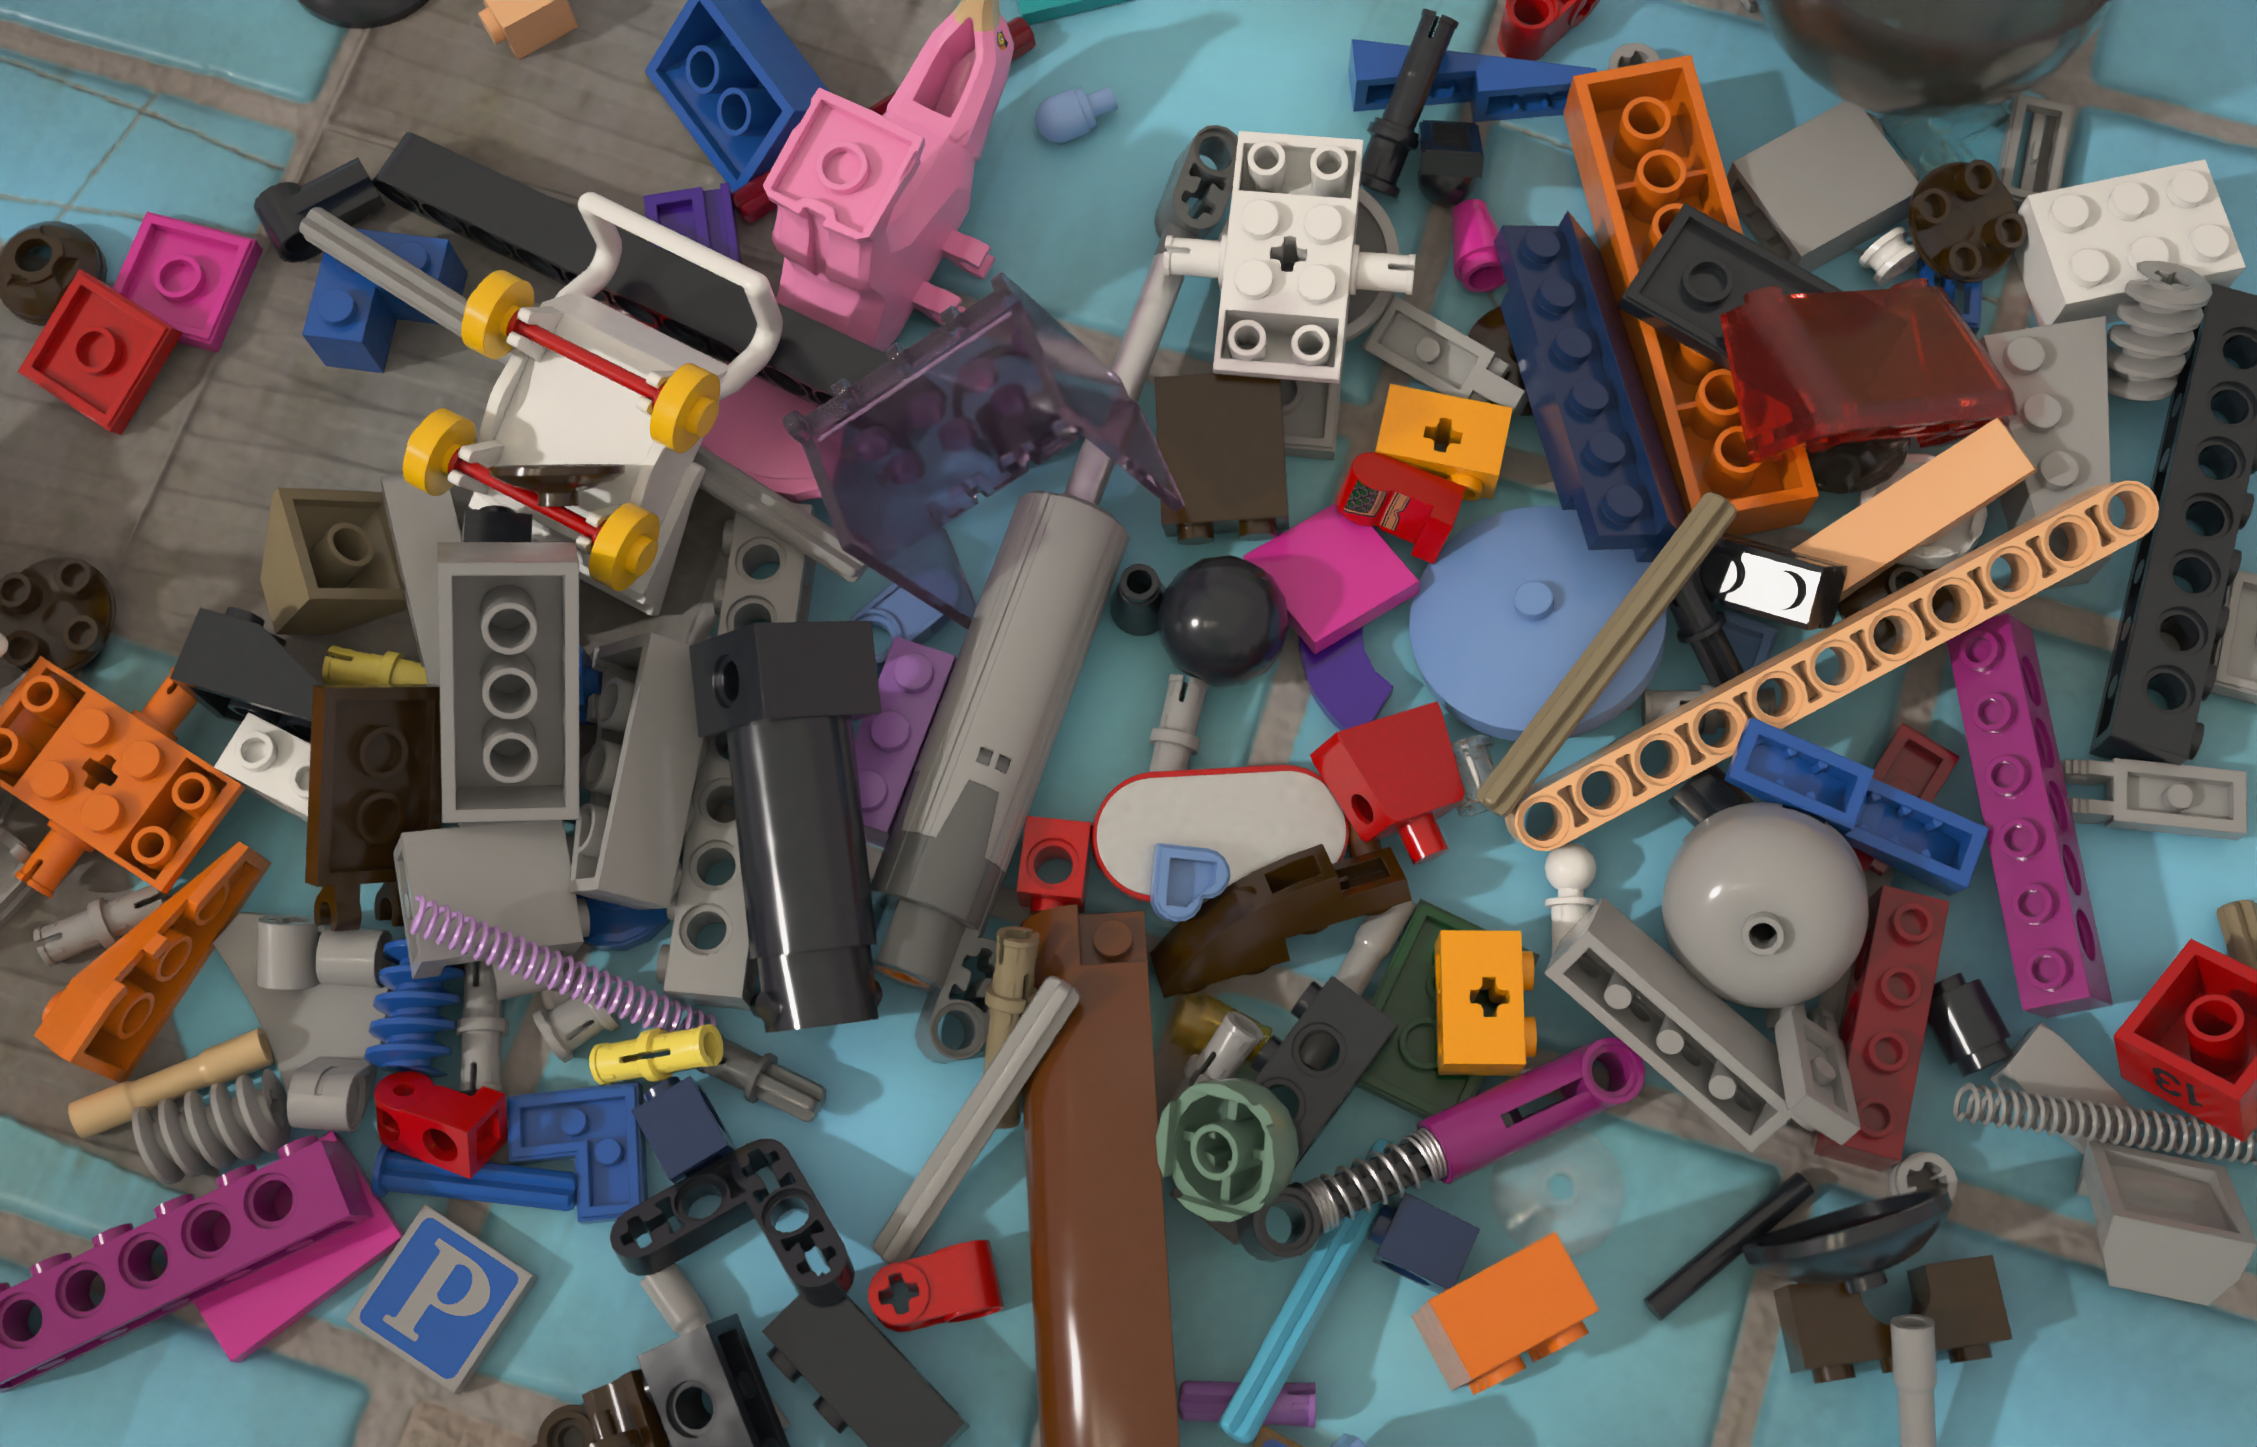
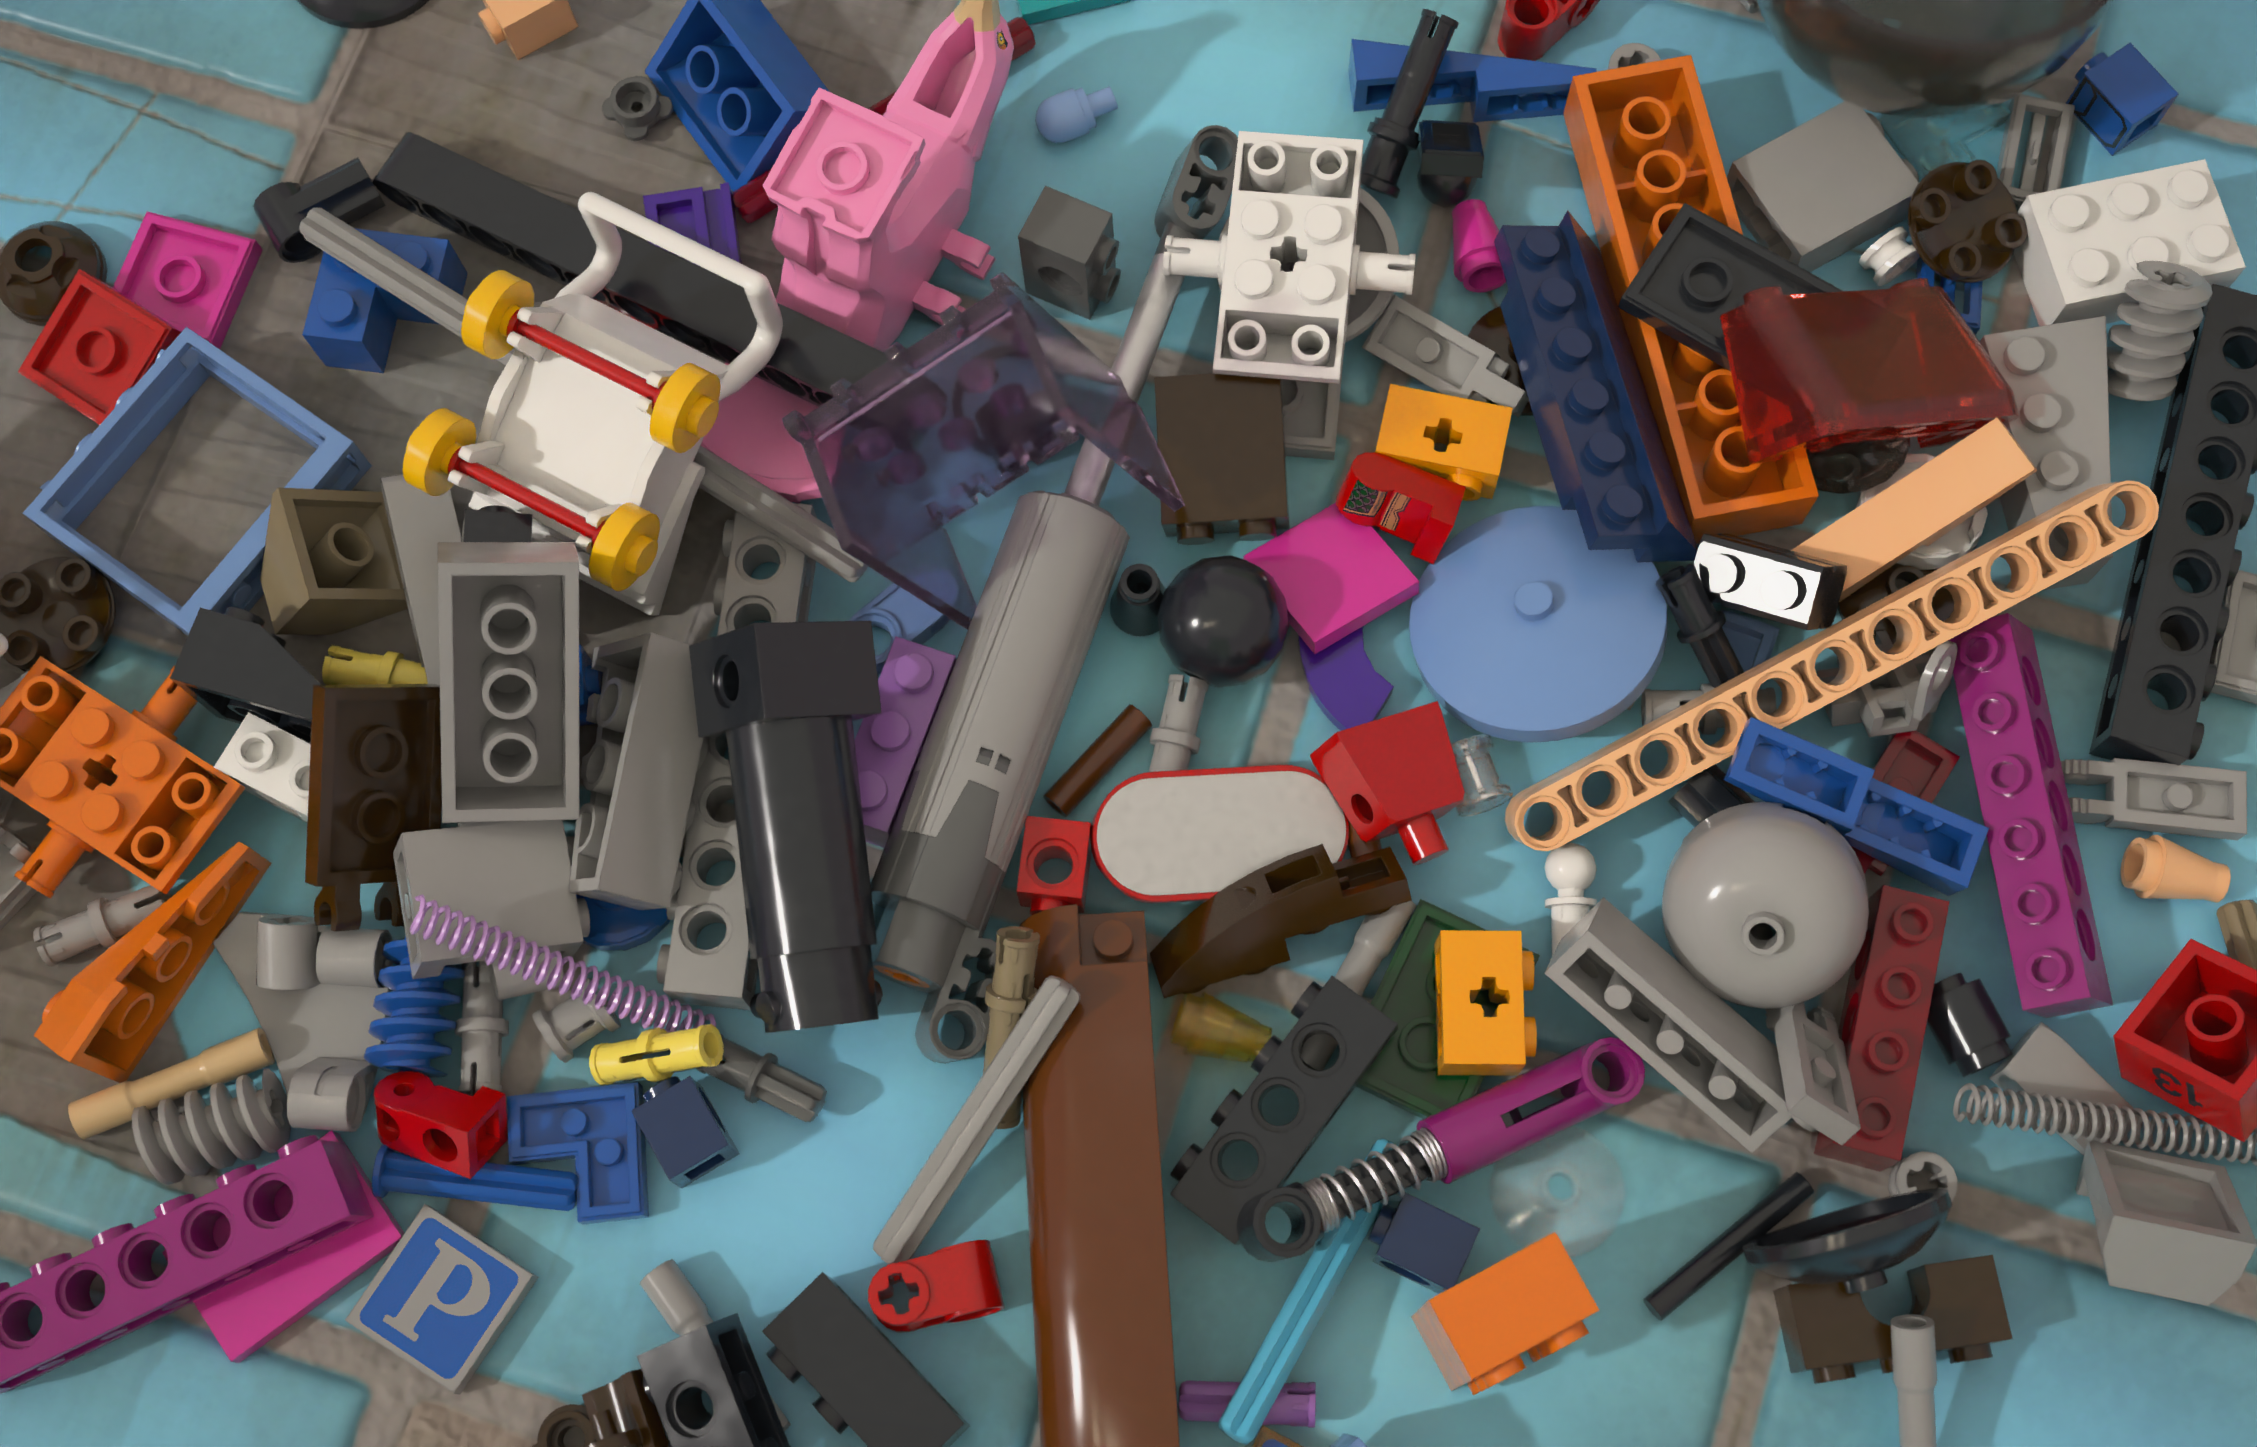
(130, 429): none -> medium blue window
(557, 483): dark brown dish -> none
(632, 93): none -> dark grey plate
(742, 1200): black beam -> none
(1069, 253): none -> dark grey brick
(1097, 760): none -> reddish brown piece
(1184, 879): medium blue tile -> none
(1222, 1054): light grey pin -> none
(1227, 1147): sand green cylinder -> none
(1606, 654): dark tan axle -> none
(1897, 698): none -> light grey piece
(2120, 97): none -> blue brick
(2169, 871): none -> light nougat cone

